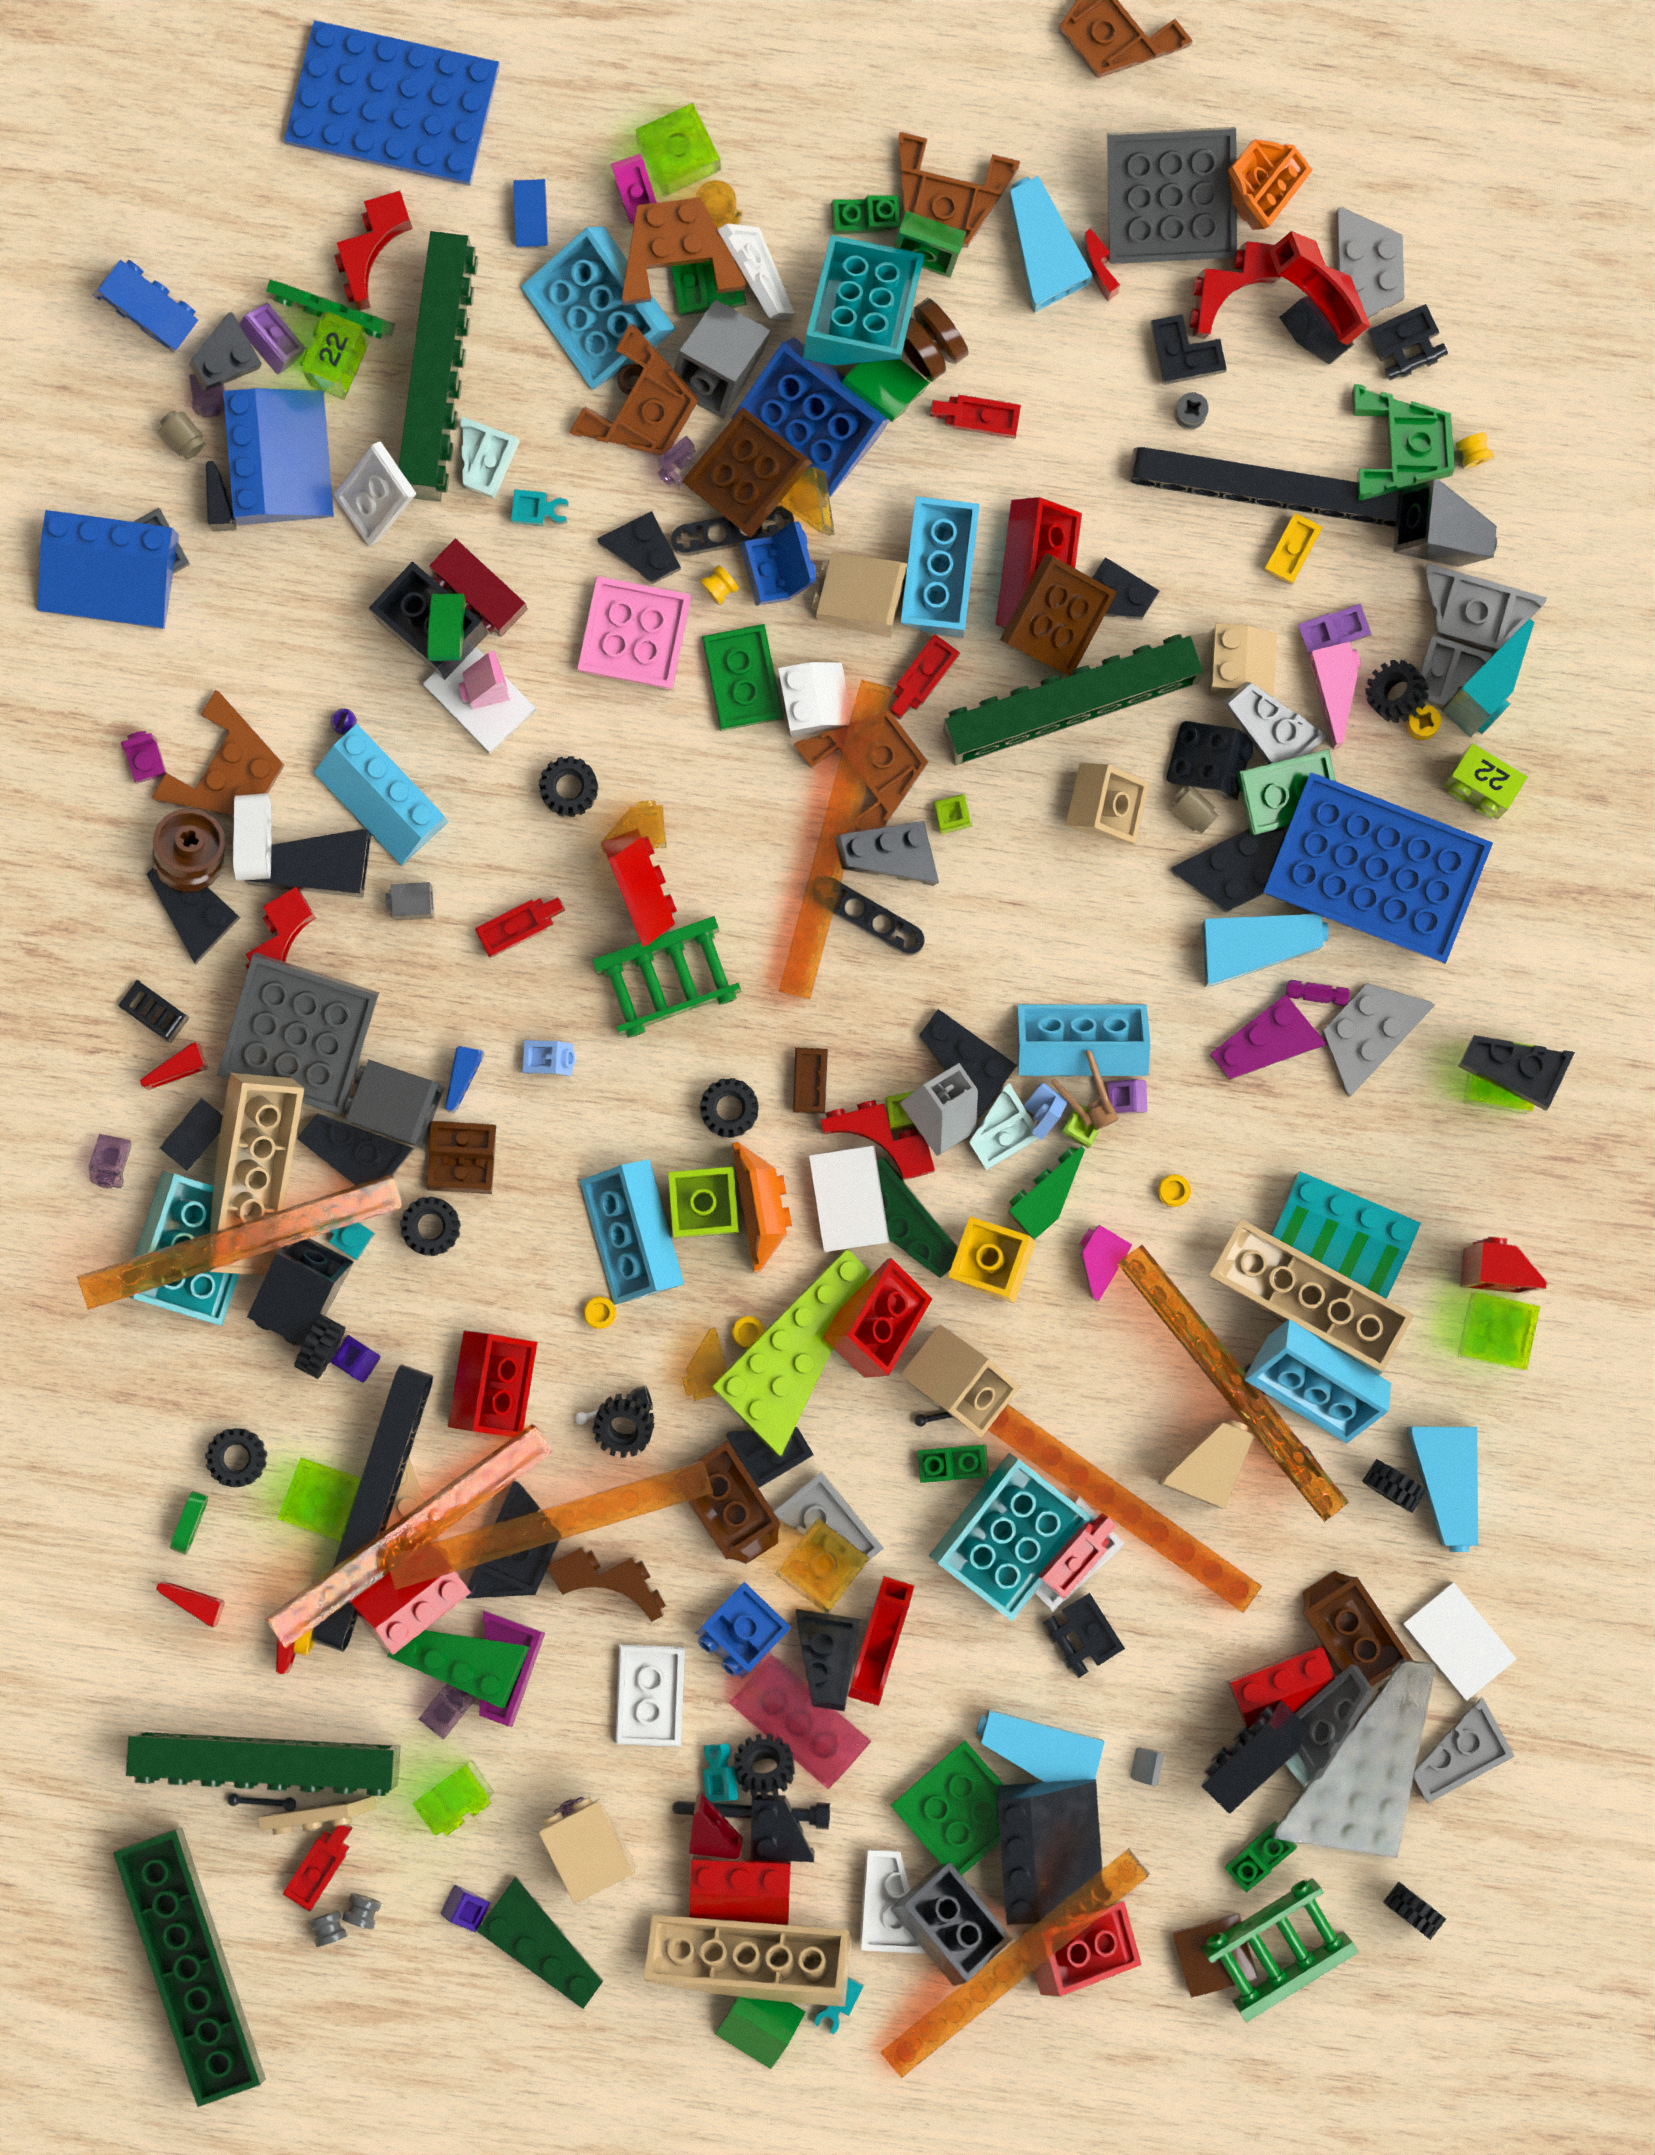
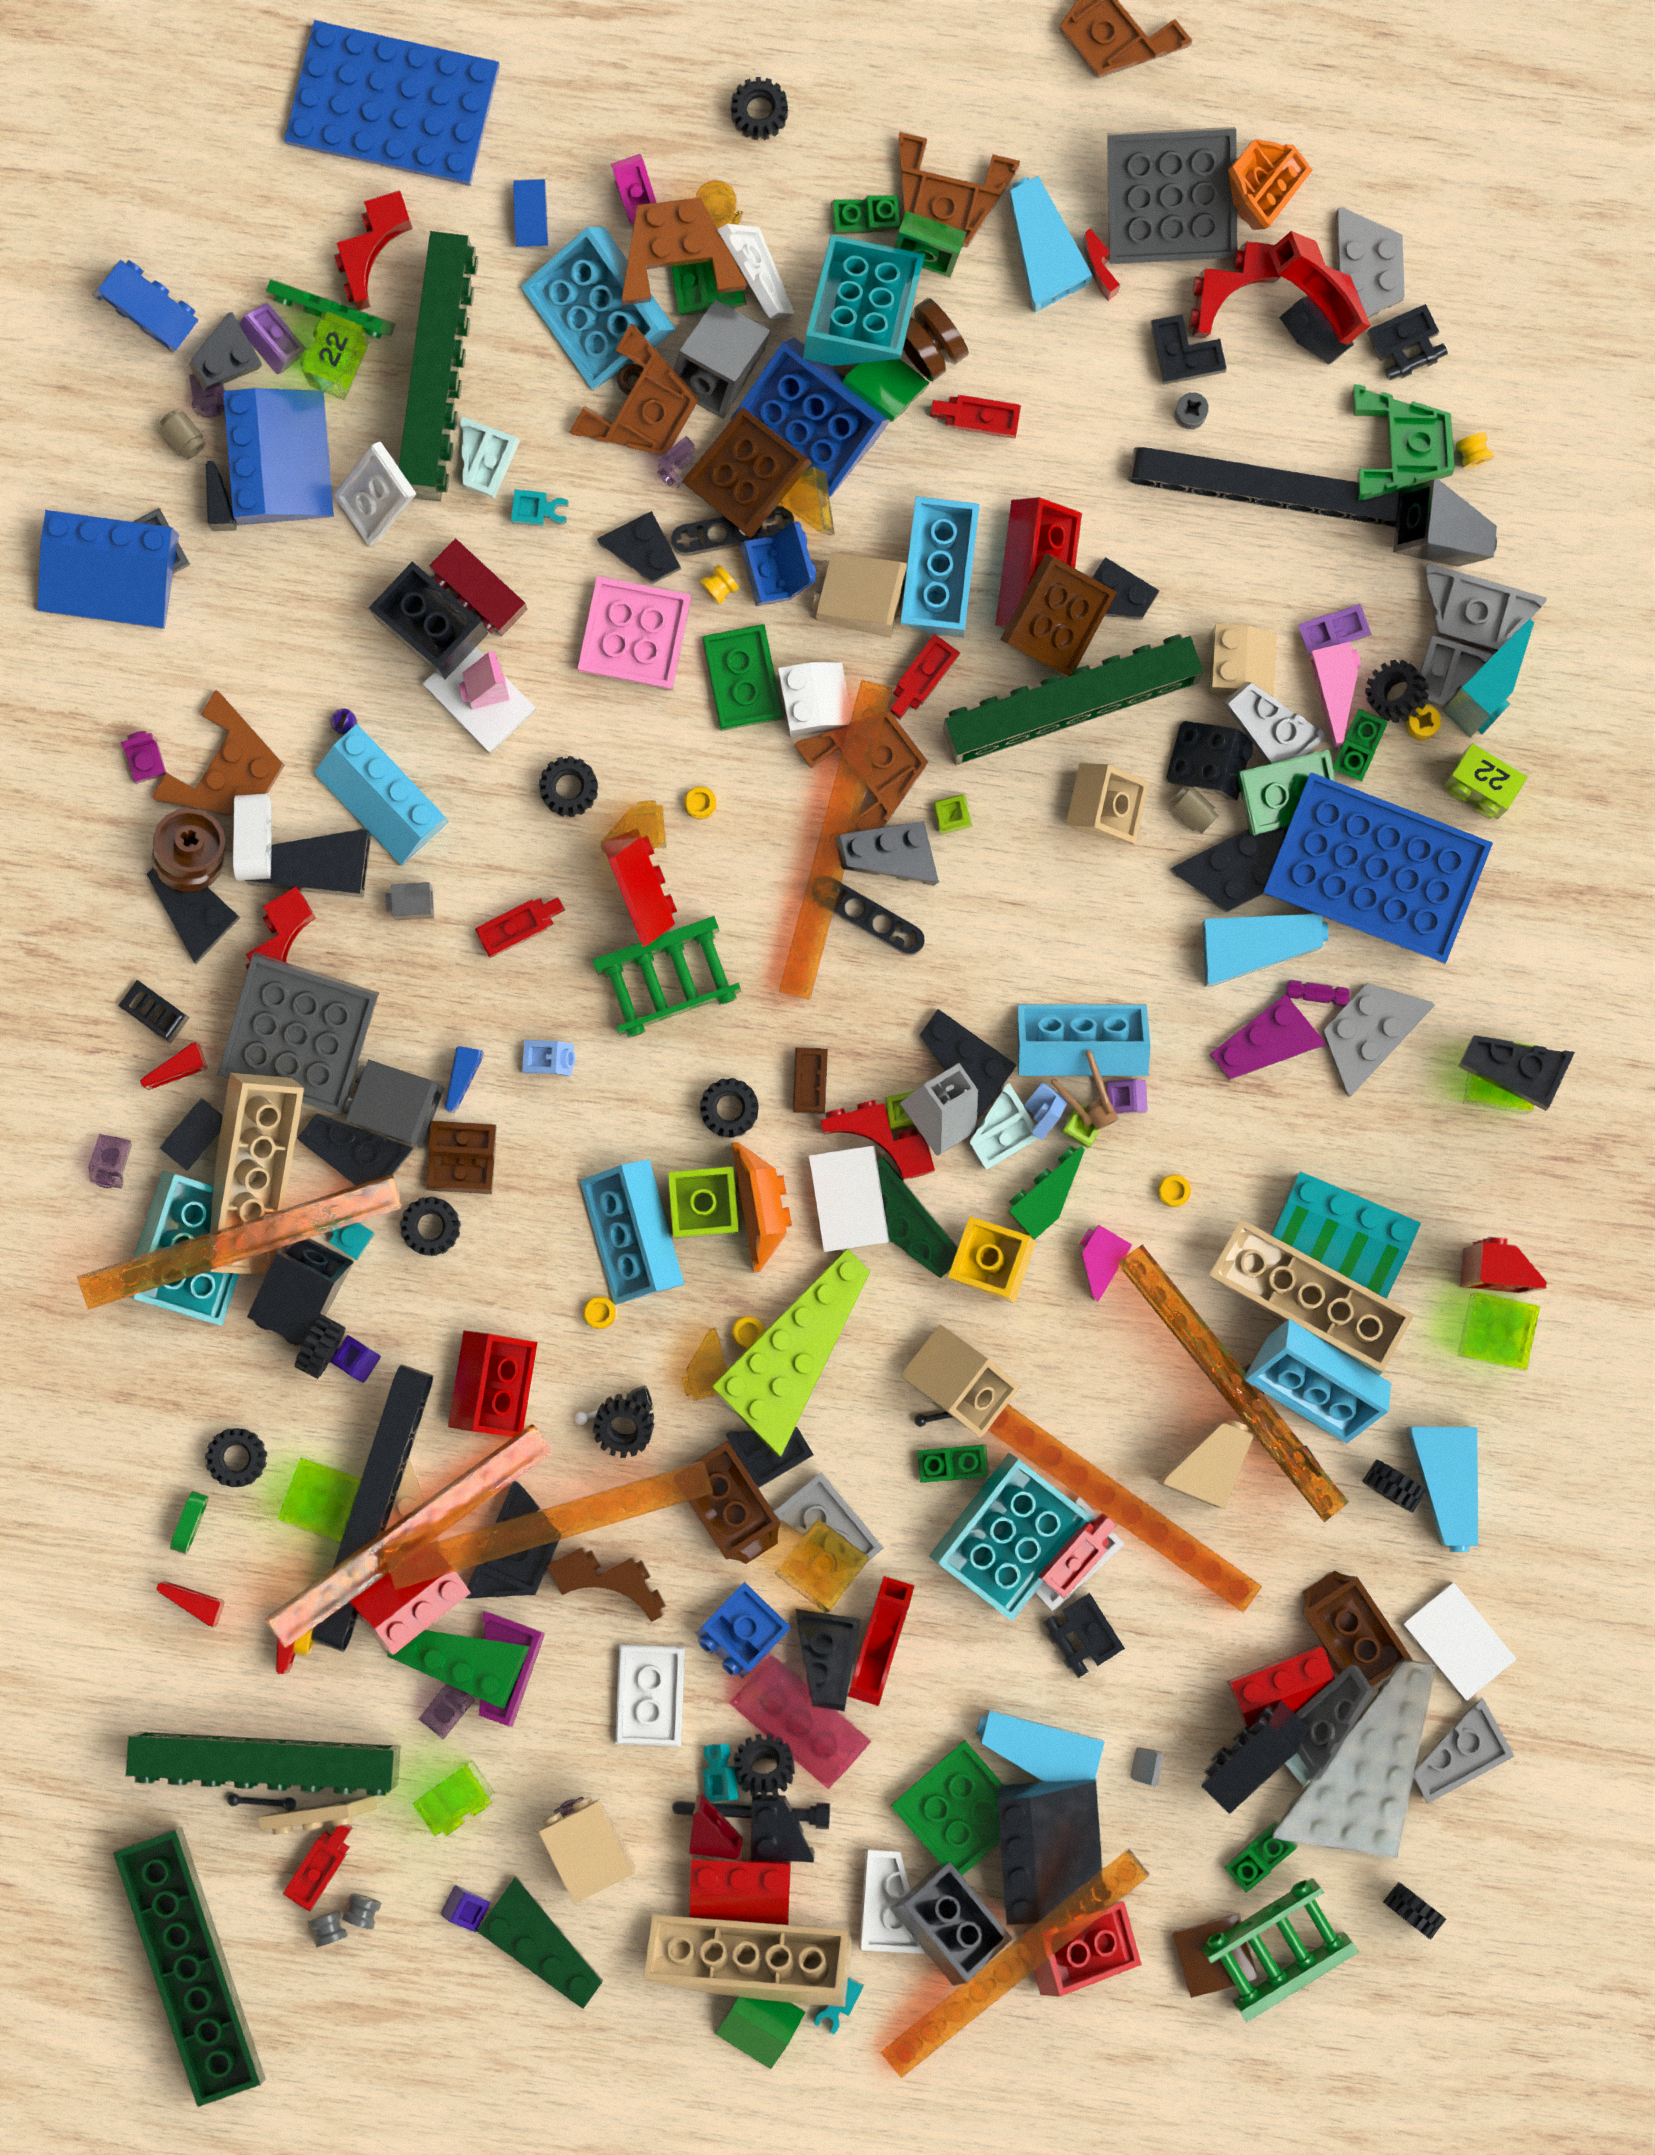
(446, 627): green slope -> none
(678, 149): clear neon green brick -> none
(700, 802): none -> yellow tile
(754, 90): none -> black tyre
(878, 1321): red slope -> none
(1293, 548): yellow plate -> none
(1360, 745): none -> green slope

